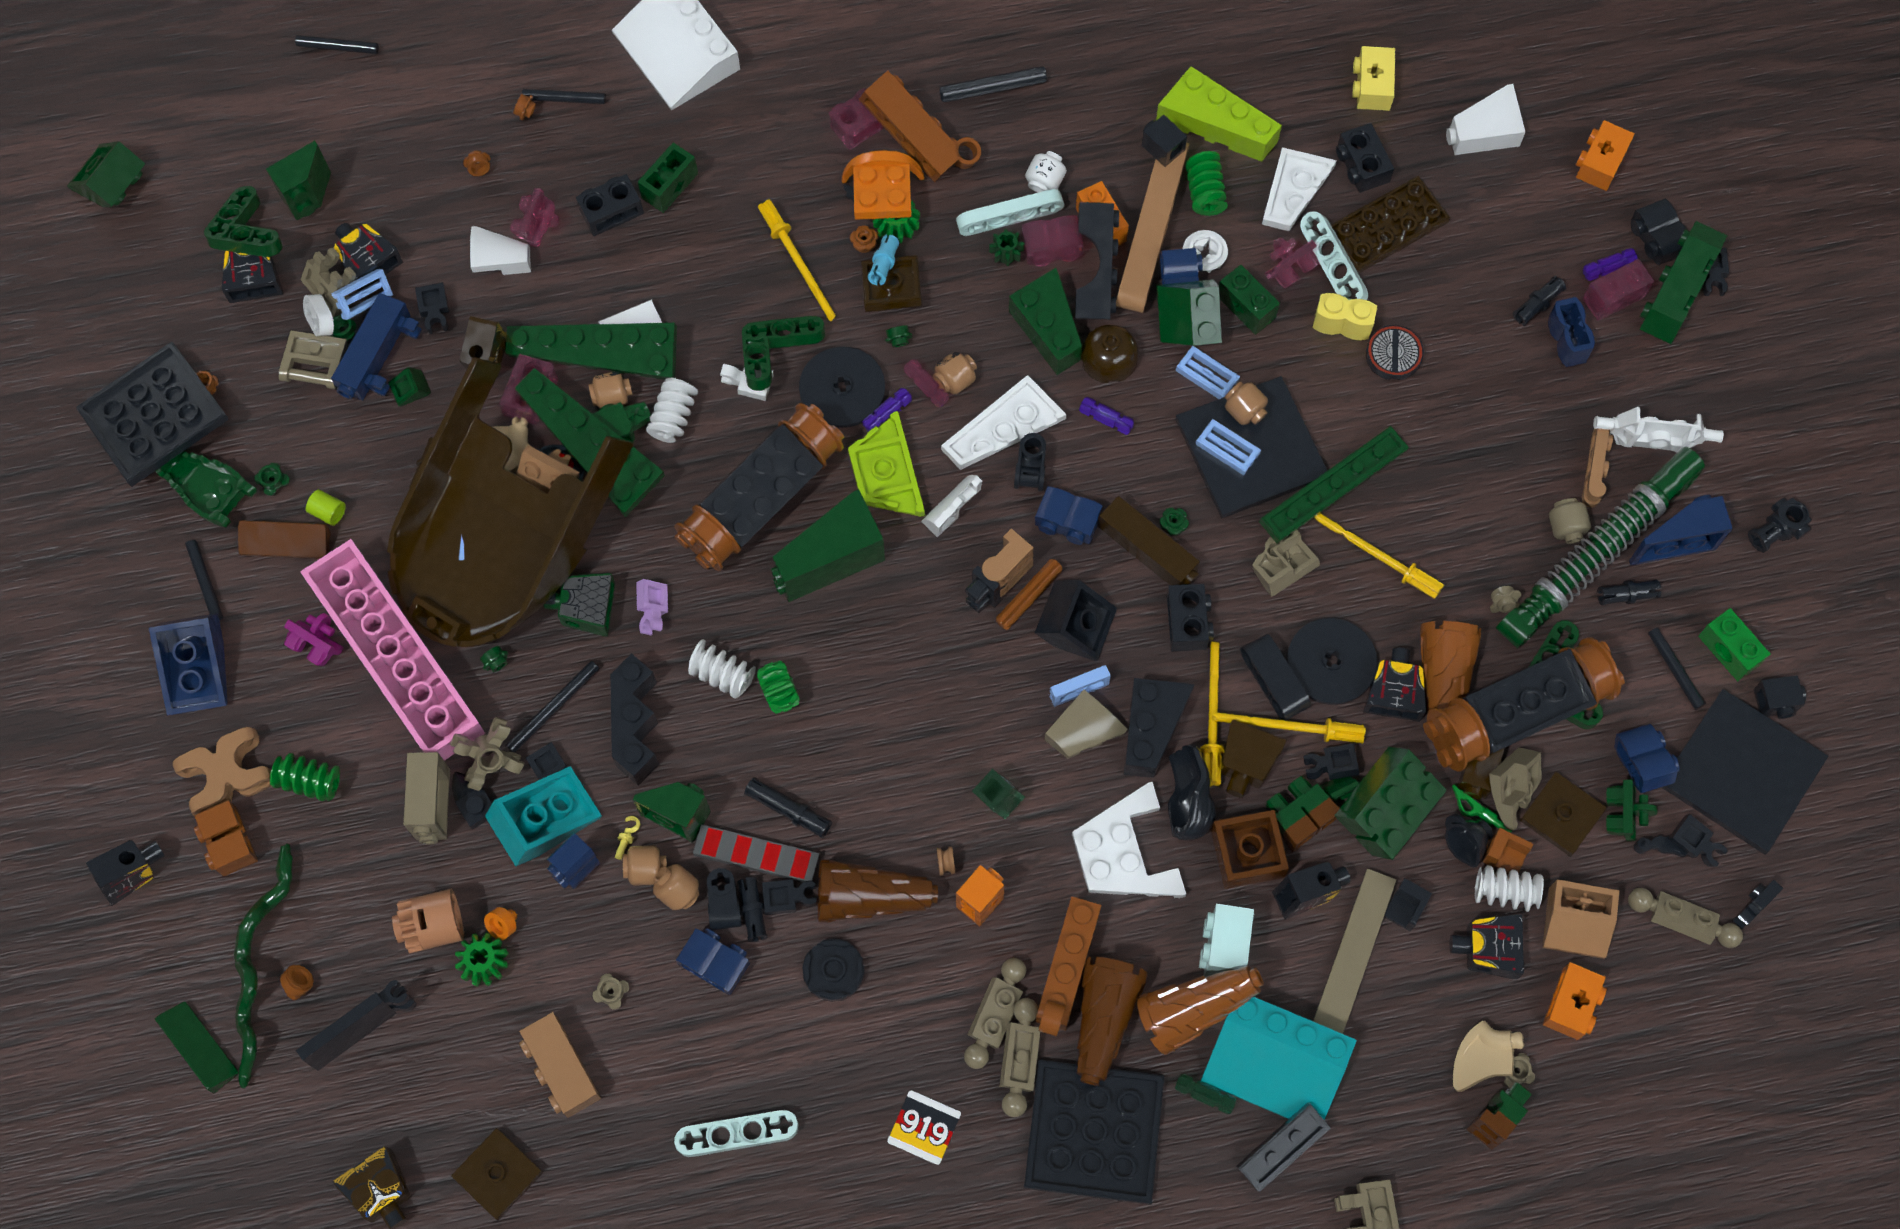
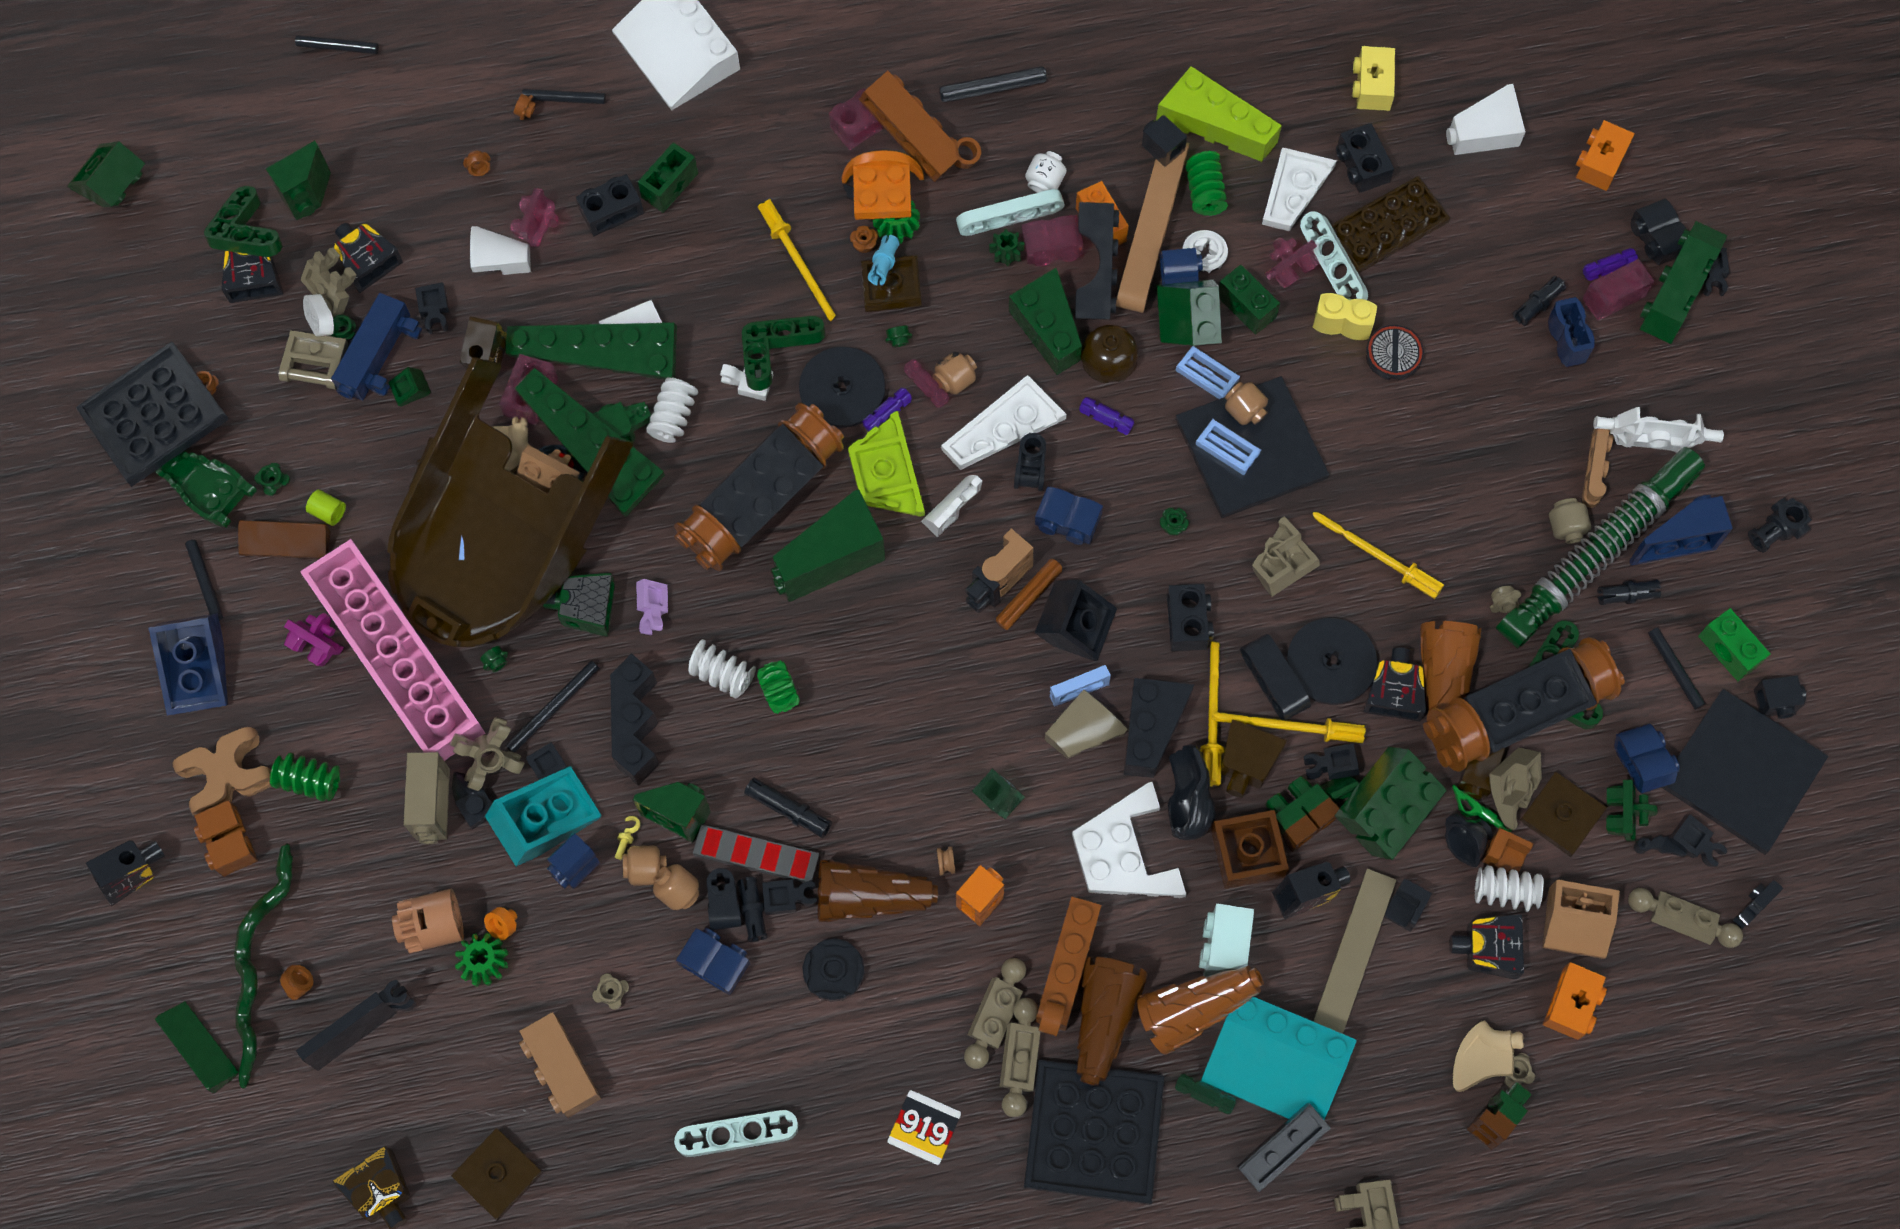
(343, 303): light blue tile -> none
(609, 389): medium nougat head -> none
(1148, 543): dark brown brick -> none
(1333, 484): dark green tile -> none

